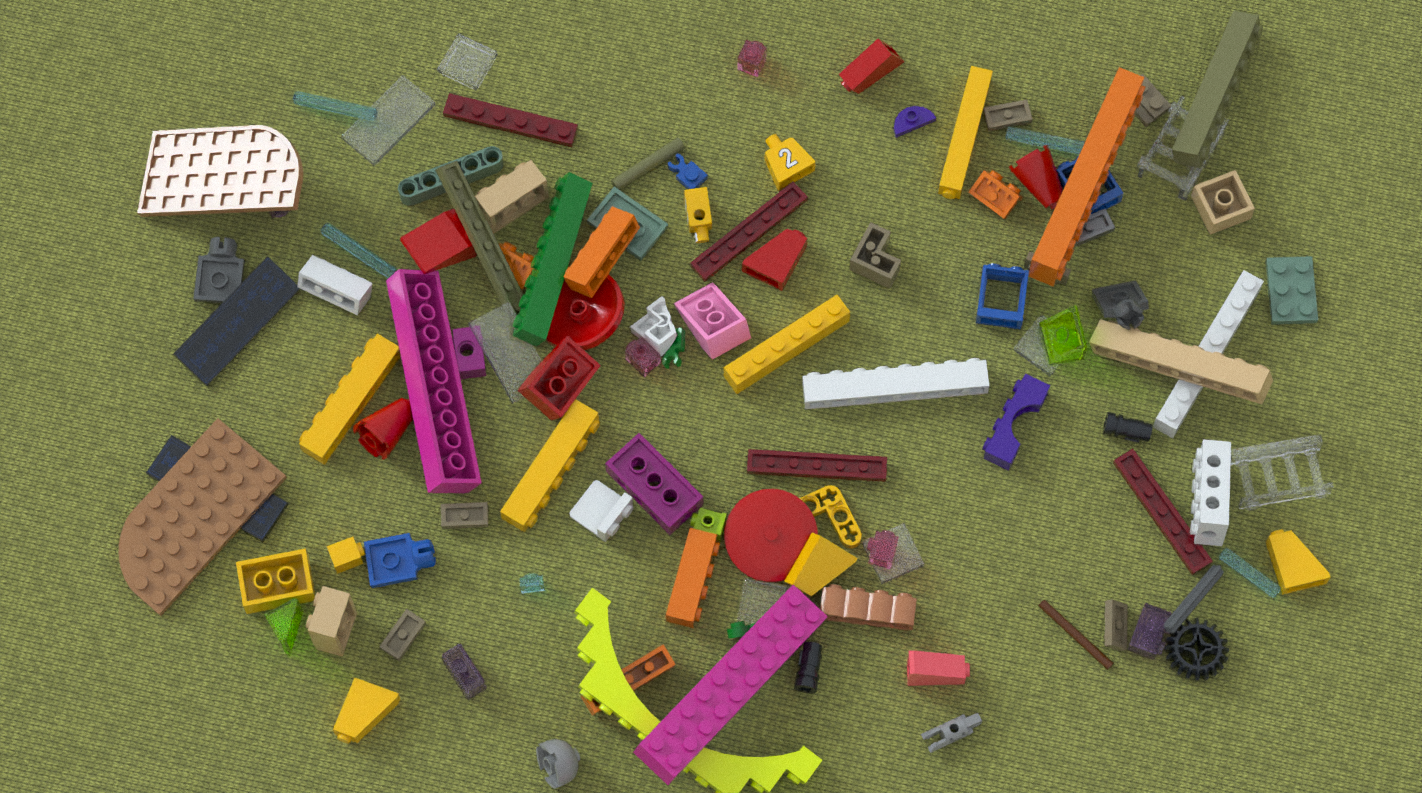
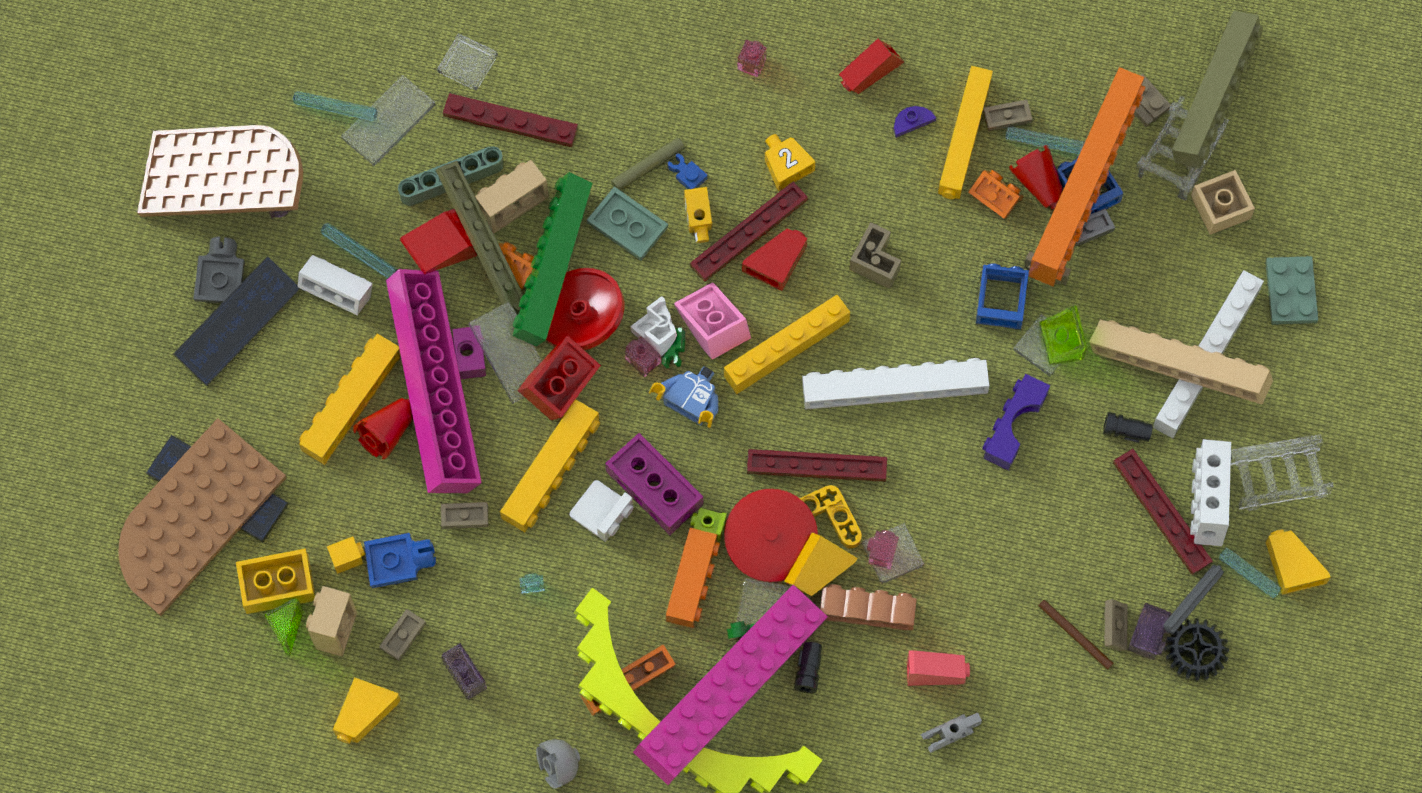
(601, 252): orange brick -> none
(690, 395): none -> medium blue torso
(1122, 302): dark grey plate -> none

